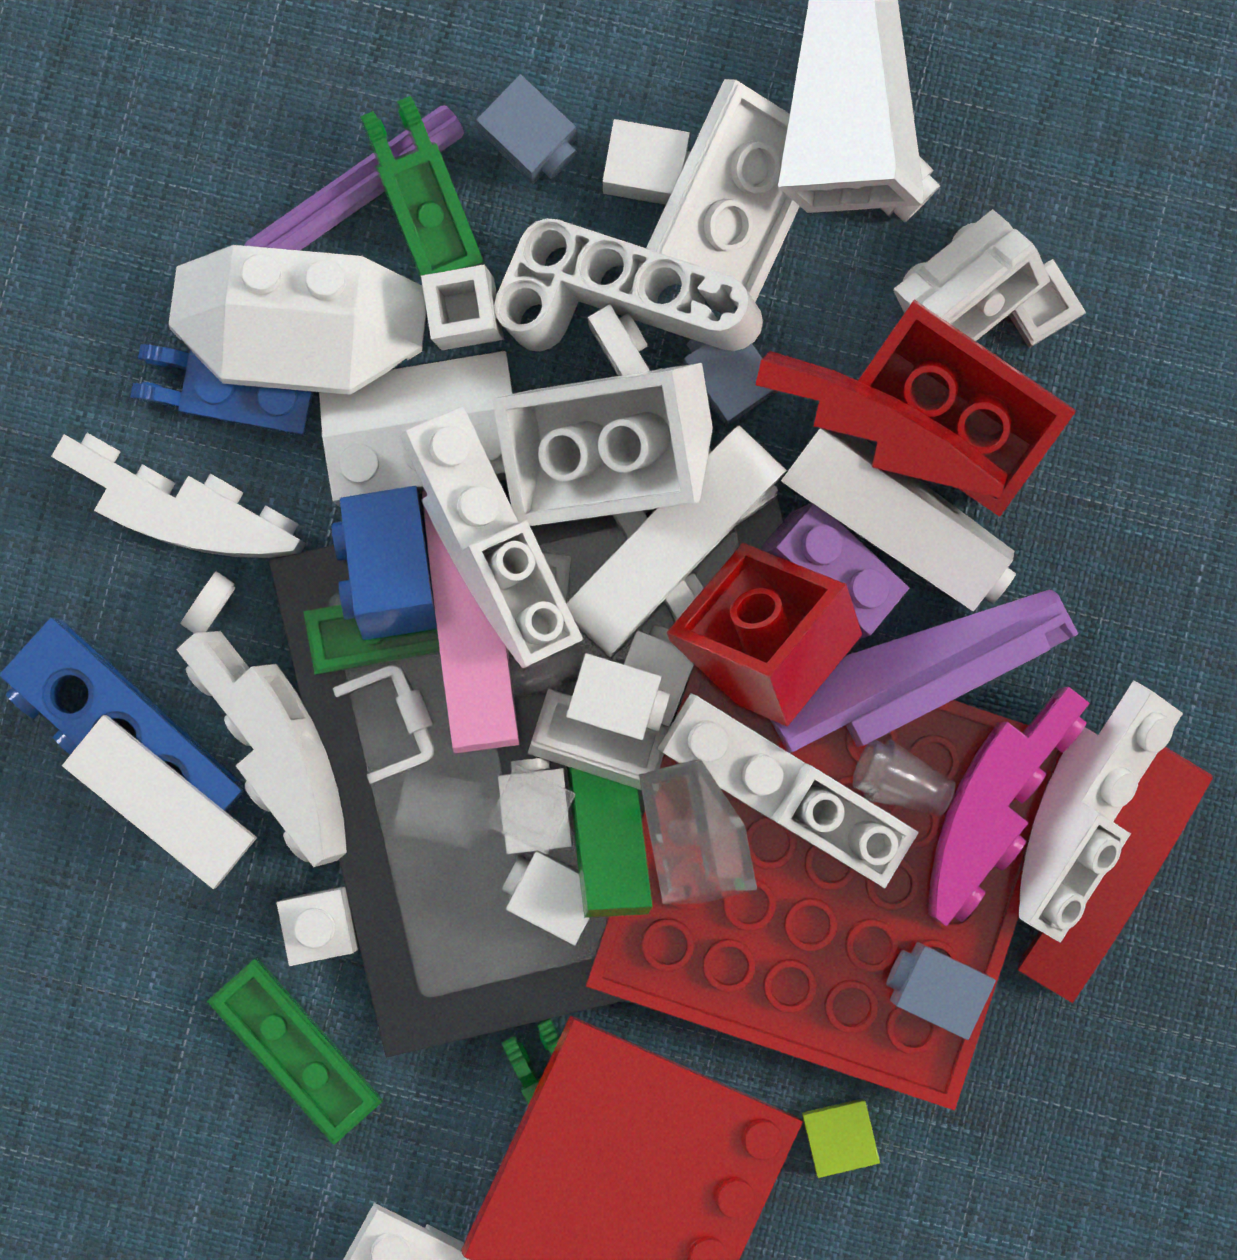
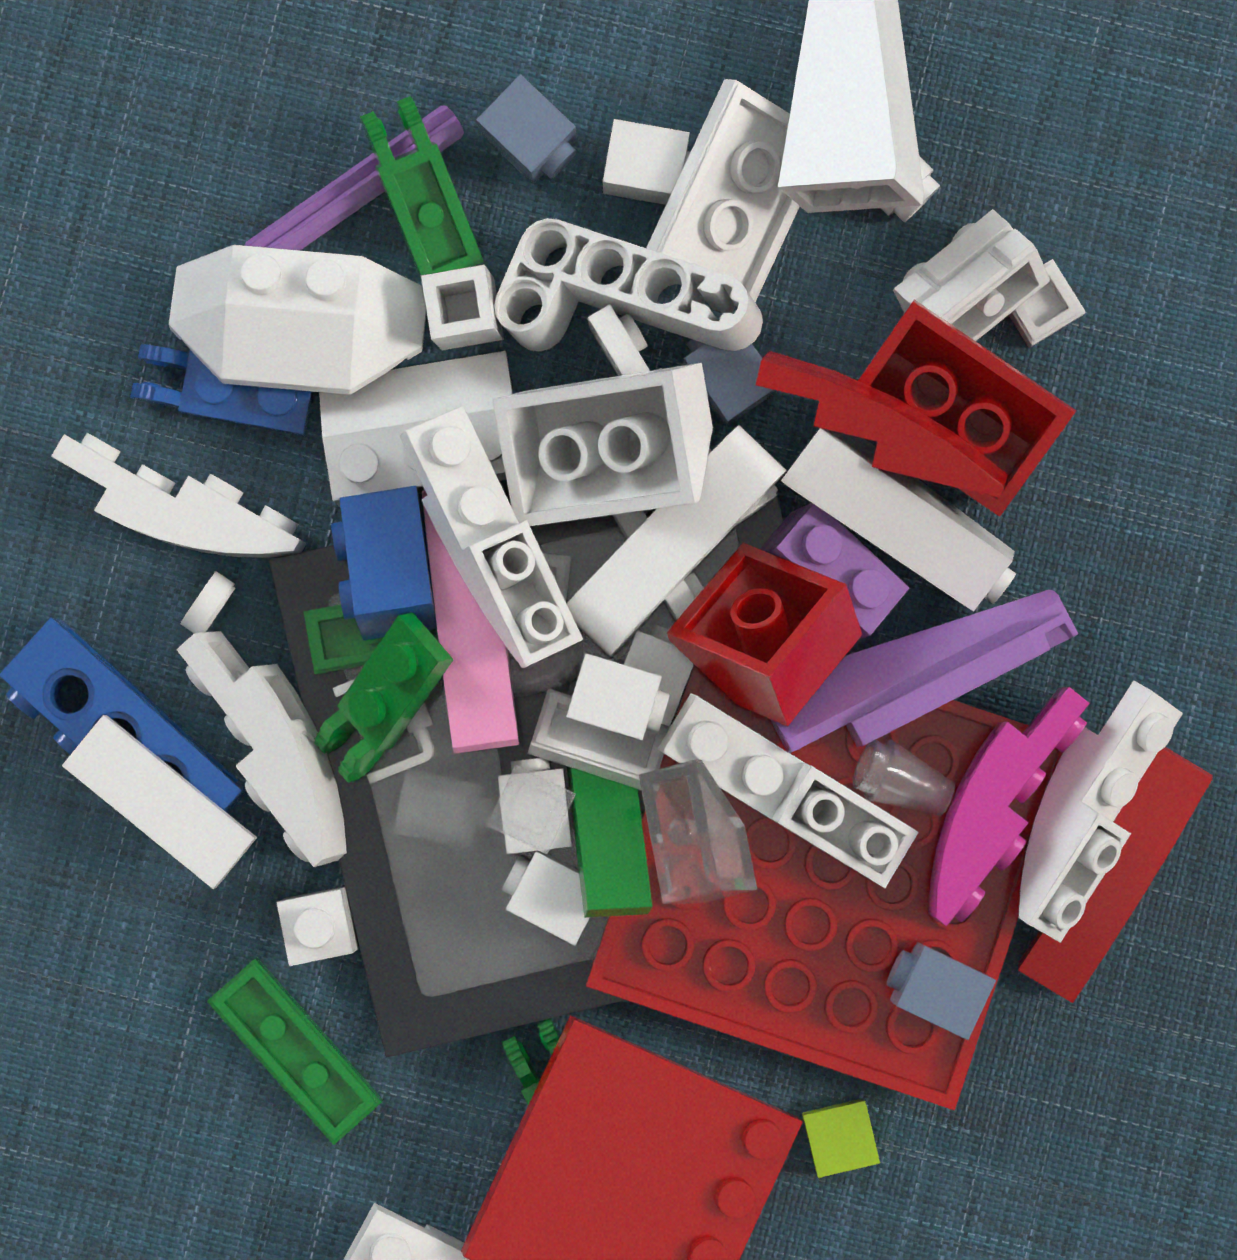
(385, 695): none -> green hinge

